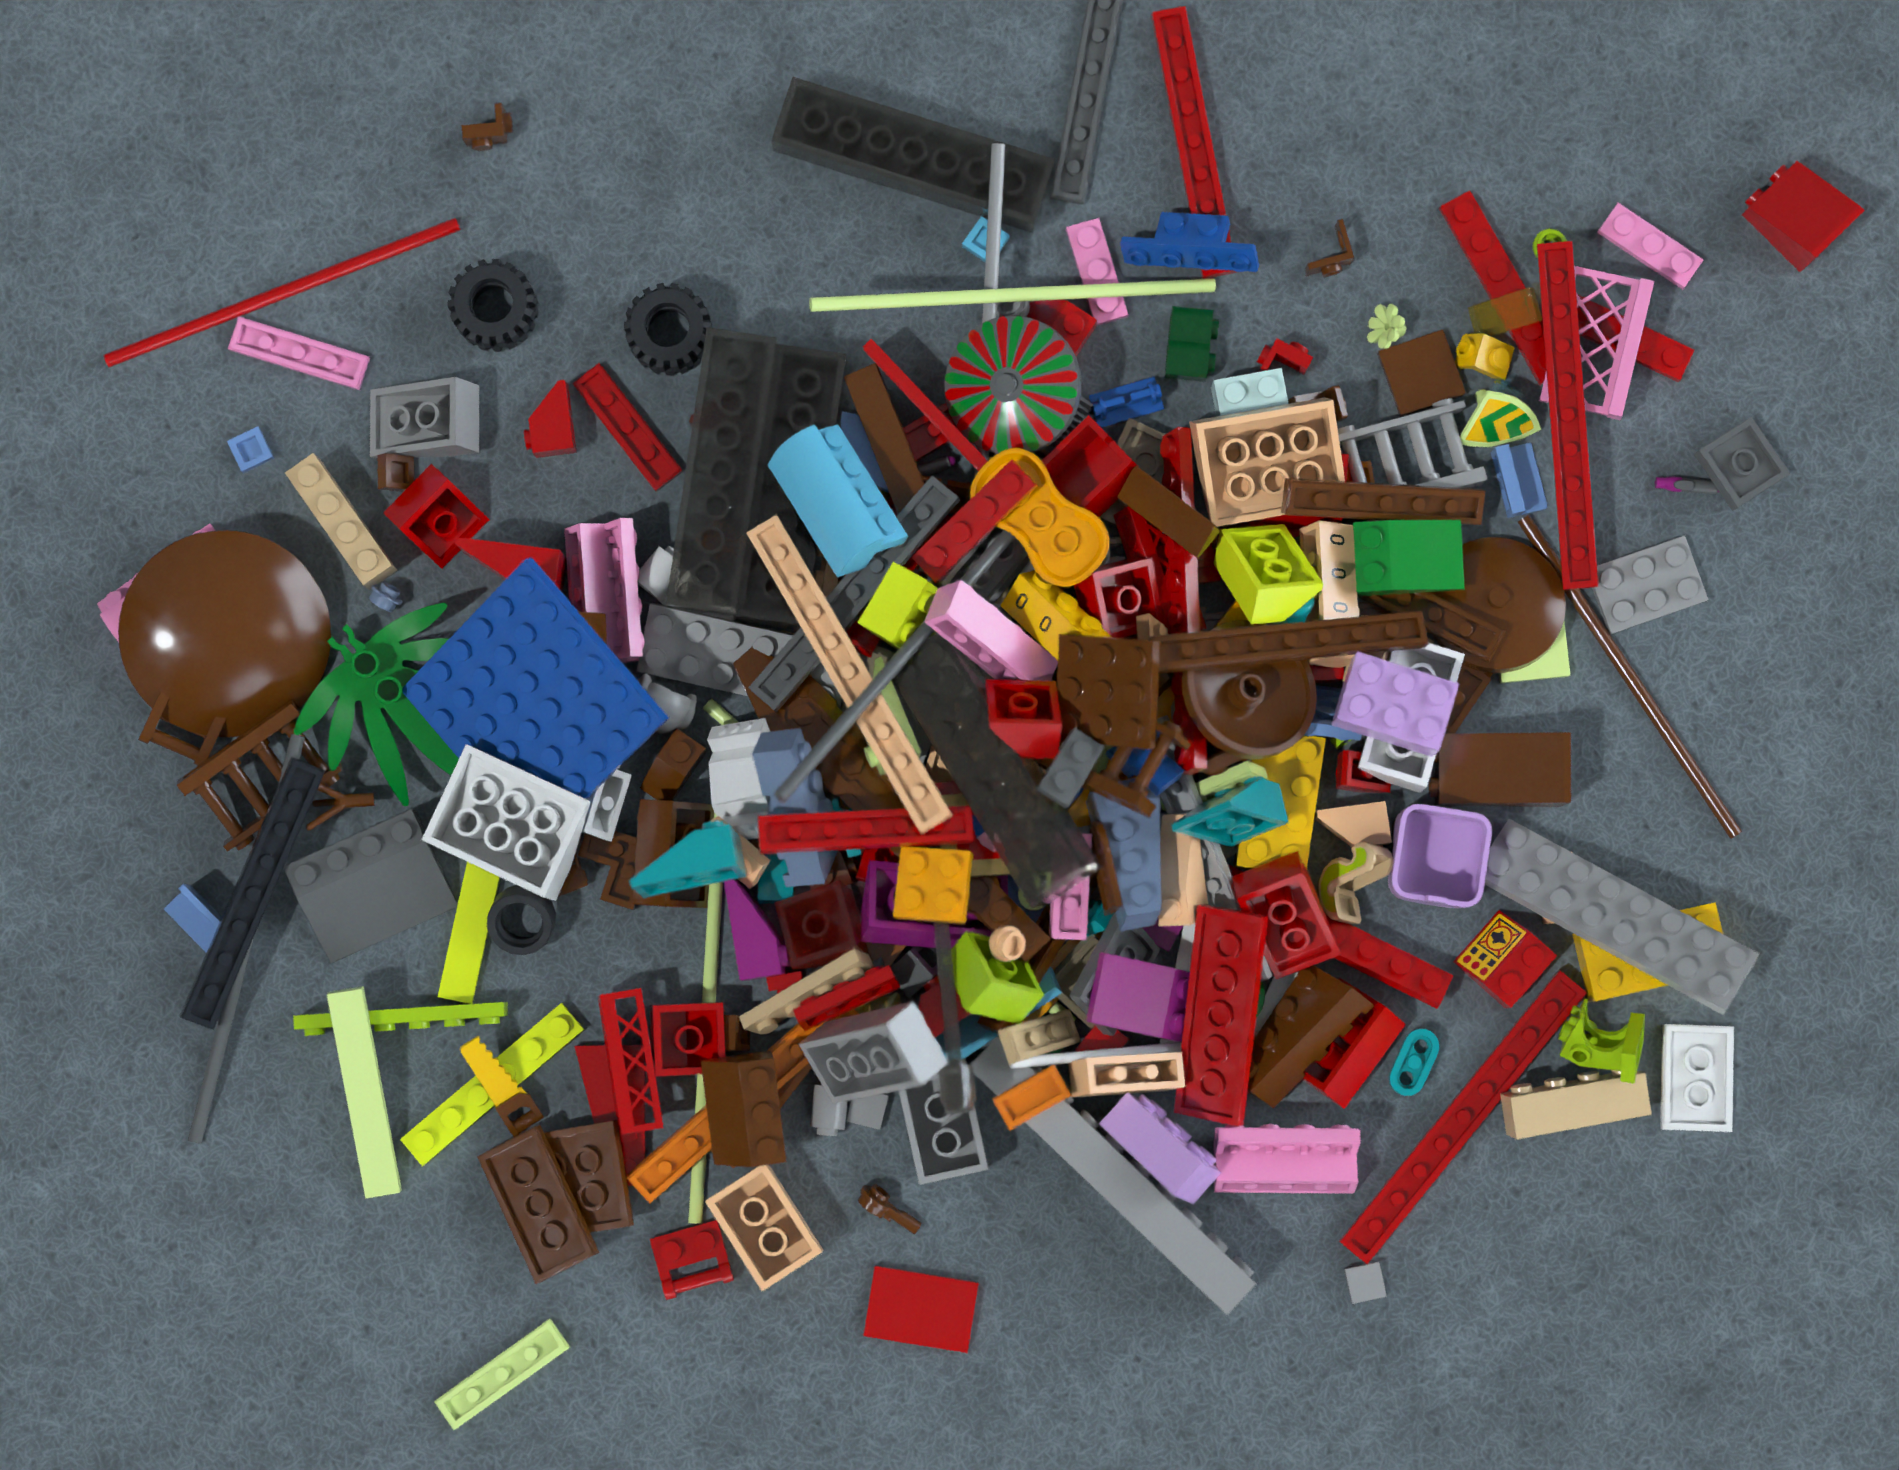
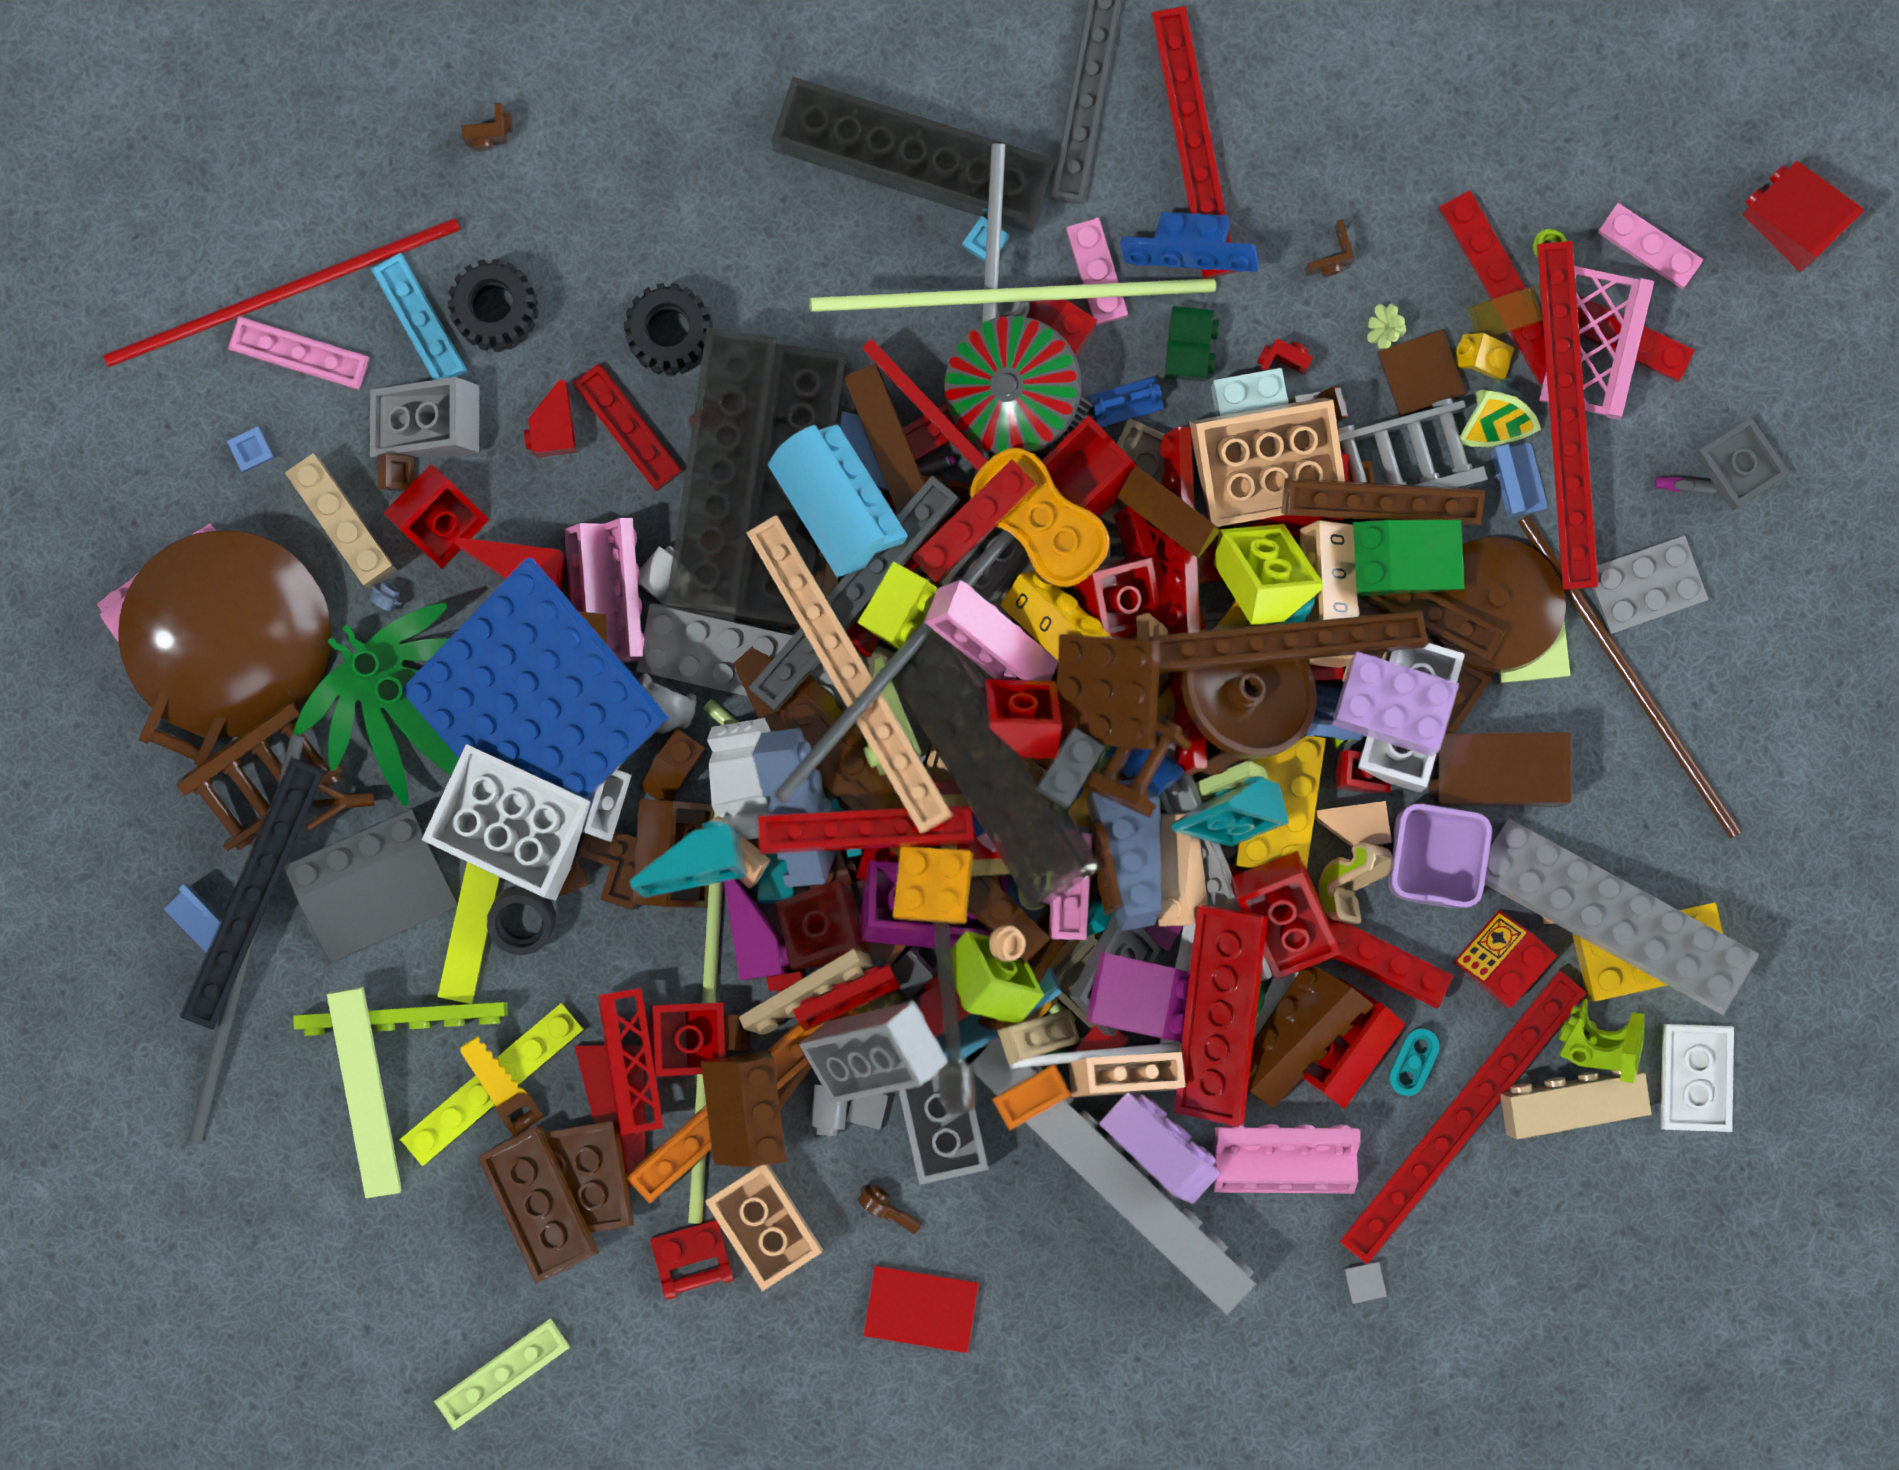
(419, 318): none -> medium azure tile

